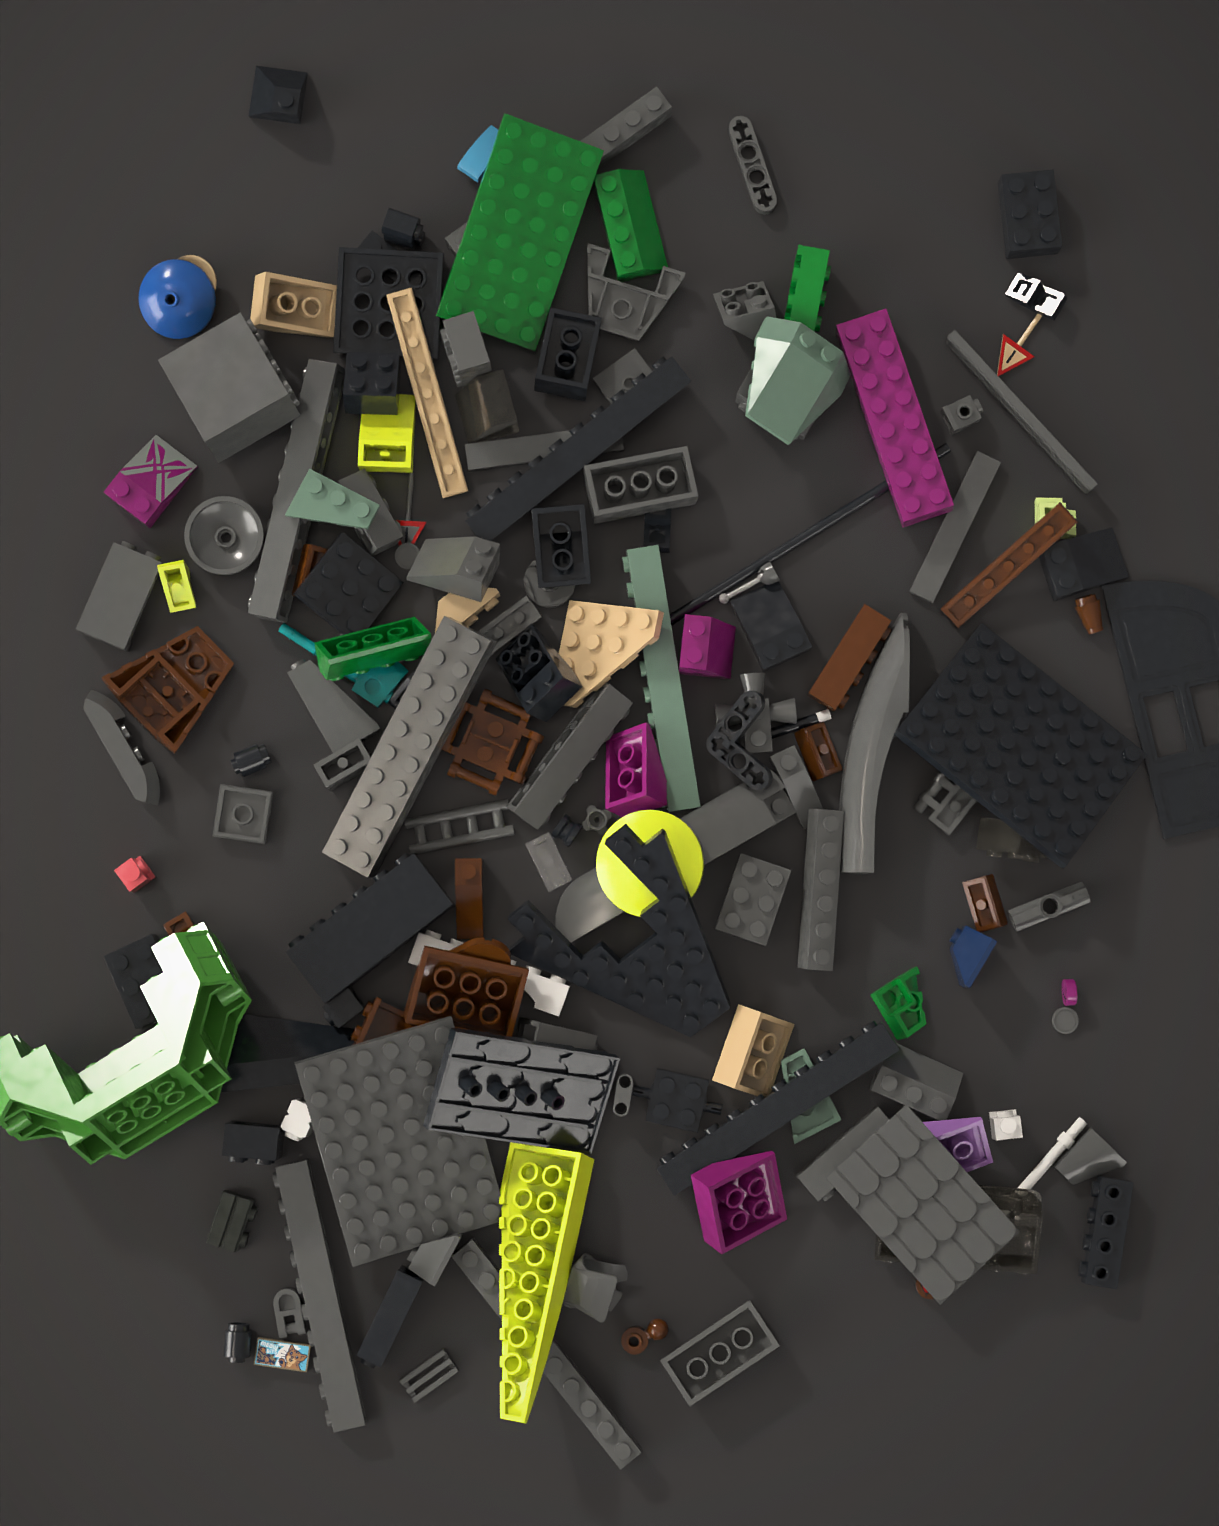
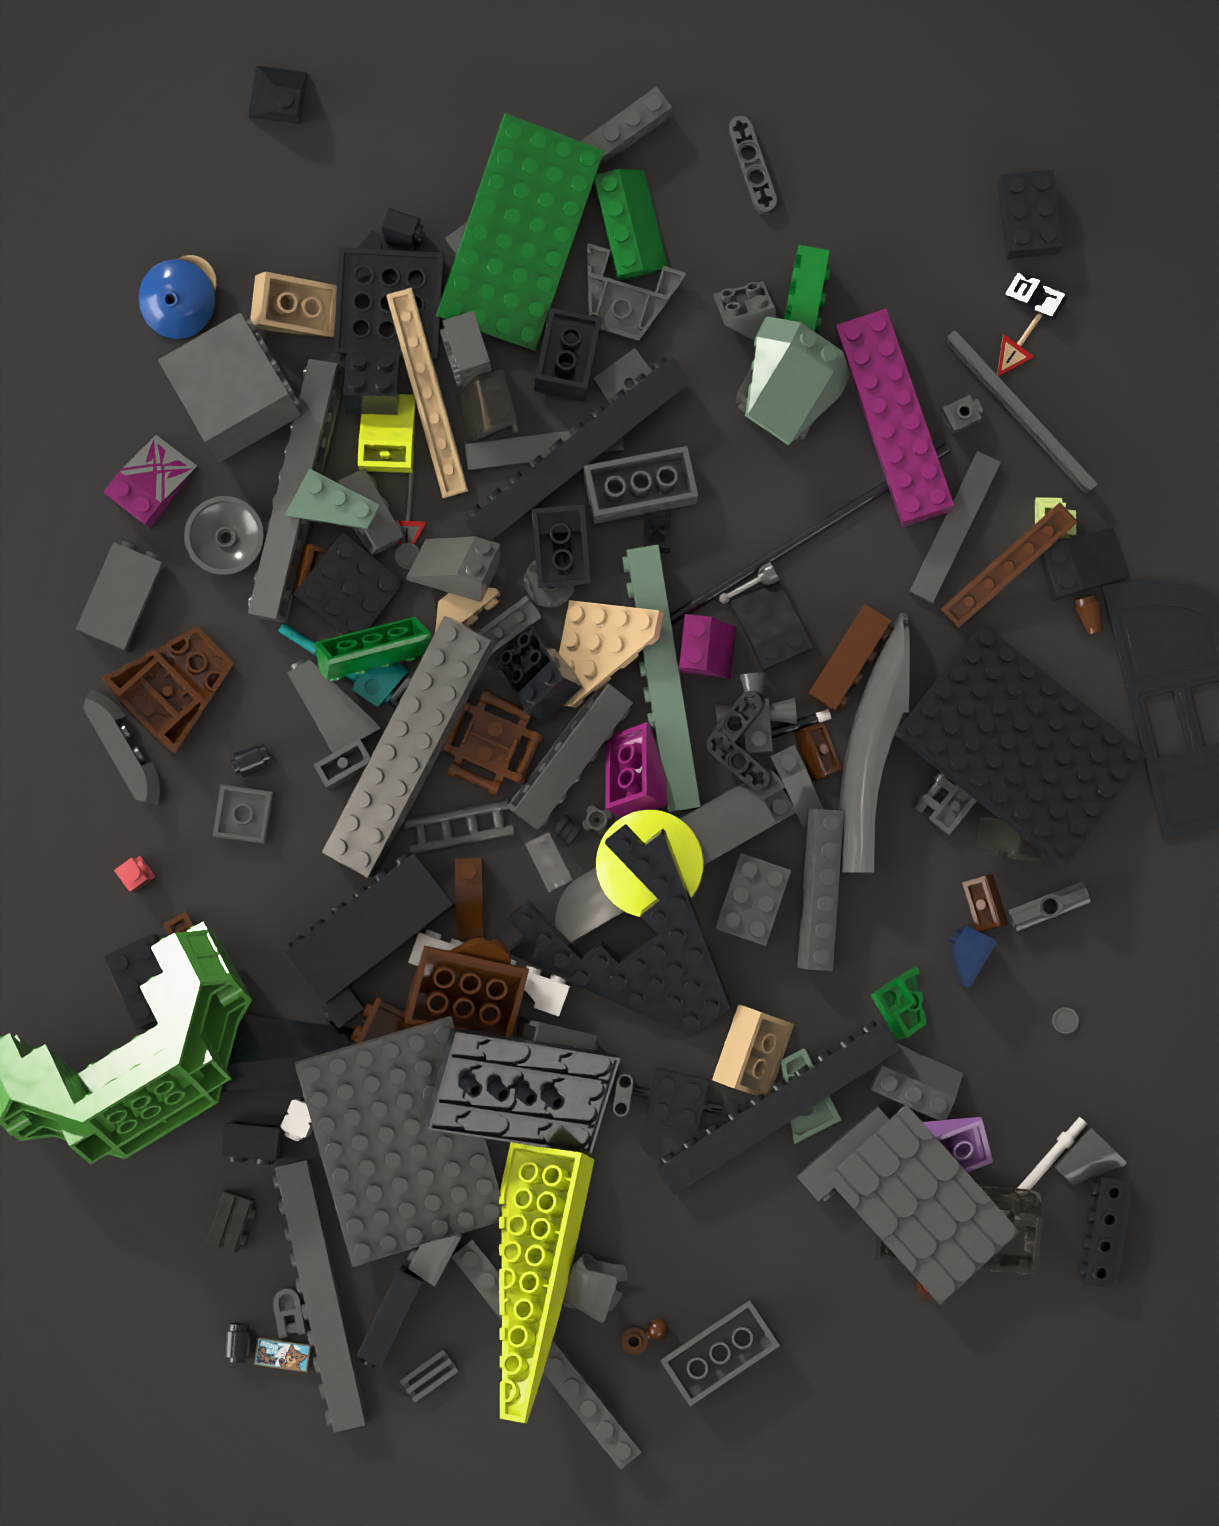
(177, 585): neon yellow slope -> none
(477, 157): dark azure slope -> none
(738, 1199): magenta slope -> none
(1005, 1125): white brick -> none
(1069, 992): magenta tile -> none

